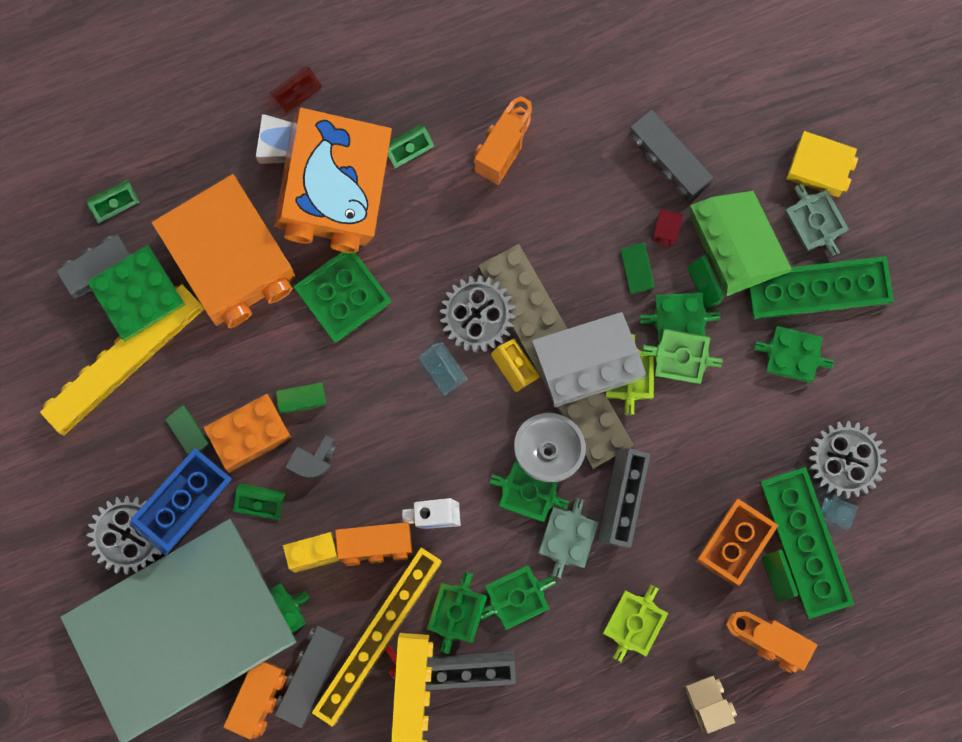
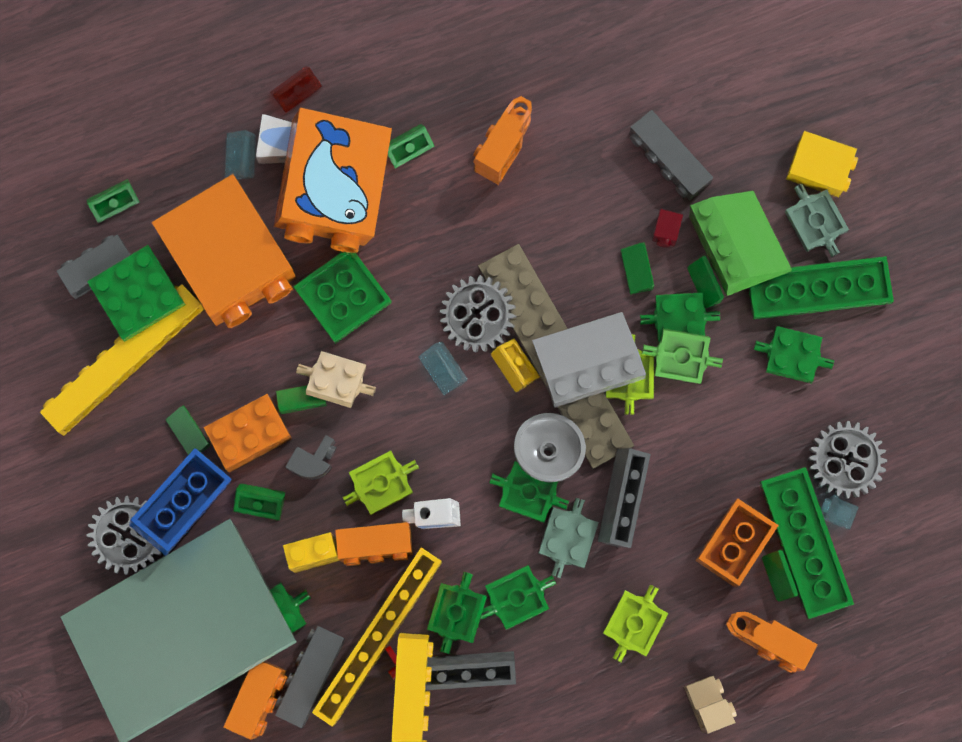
(240, 154): none -> clear light blue slope
(336, 379): none -> tan plate
(380, 482): none -> lime plate

